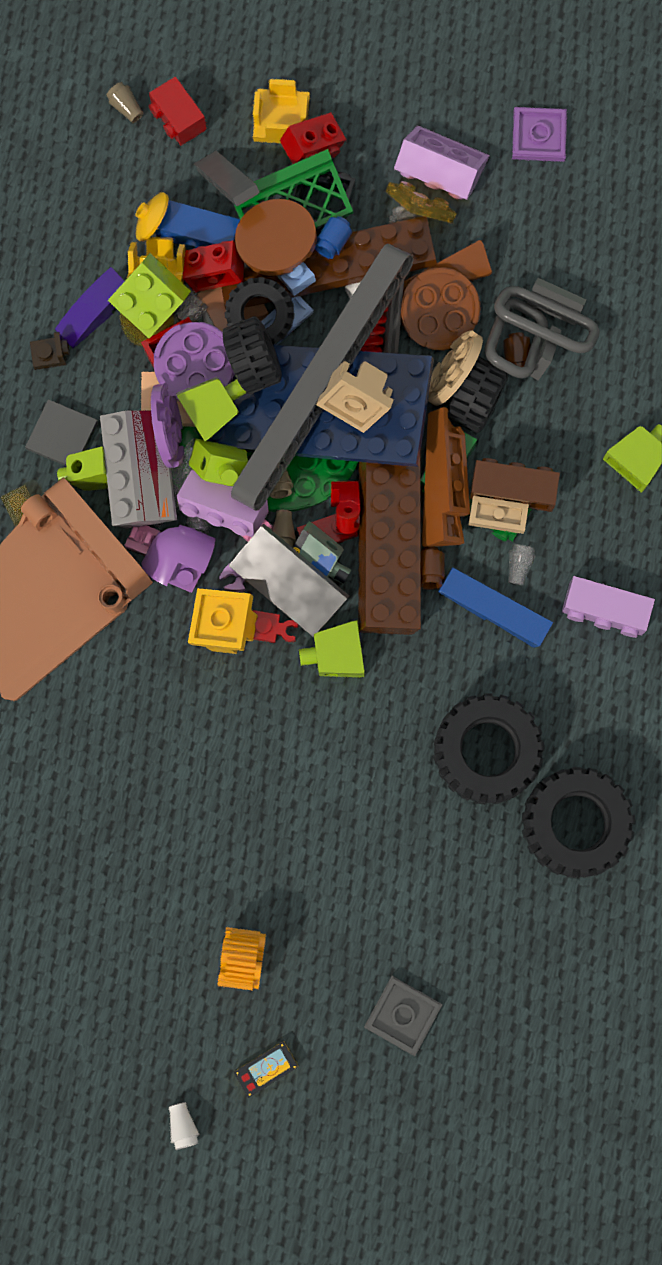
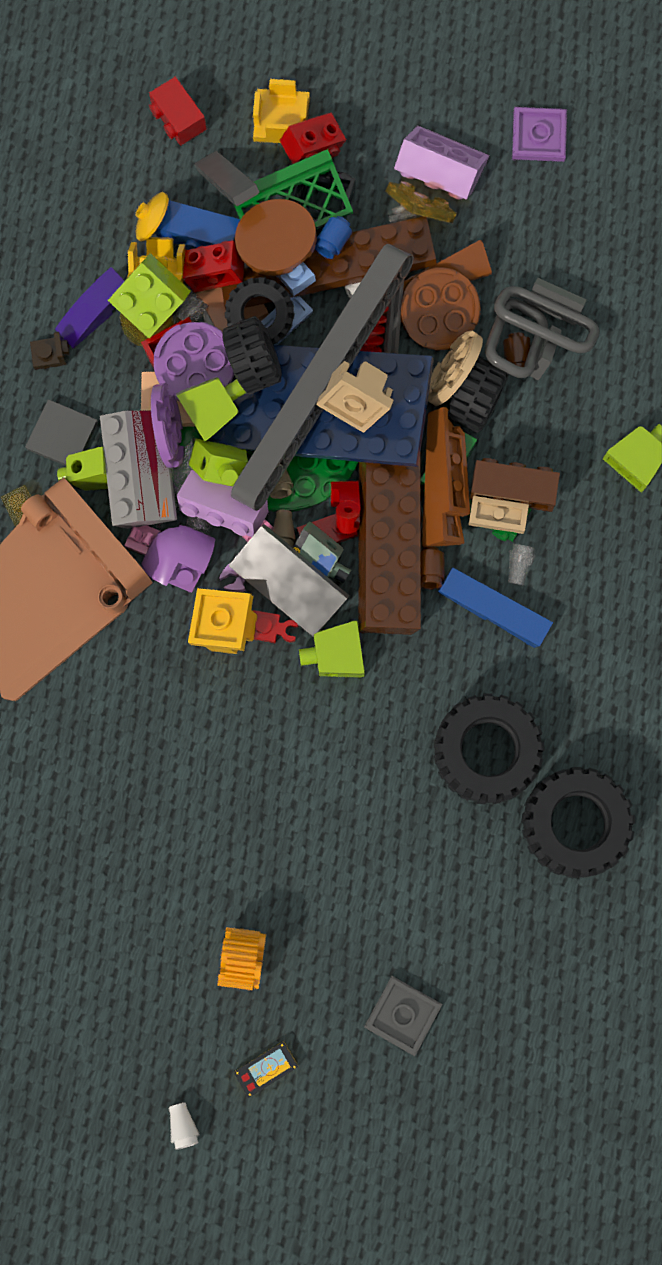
(124, 101): dark tan cone -> none
(607, 607): lavender brick -> none

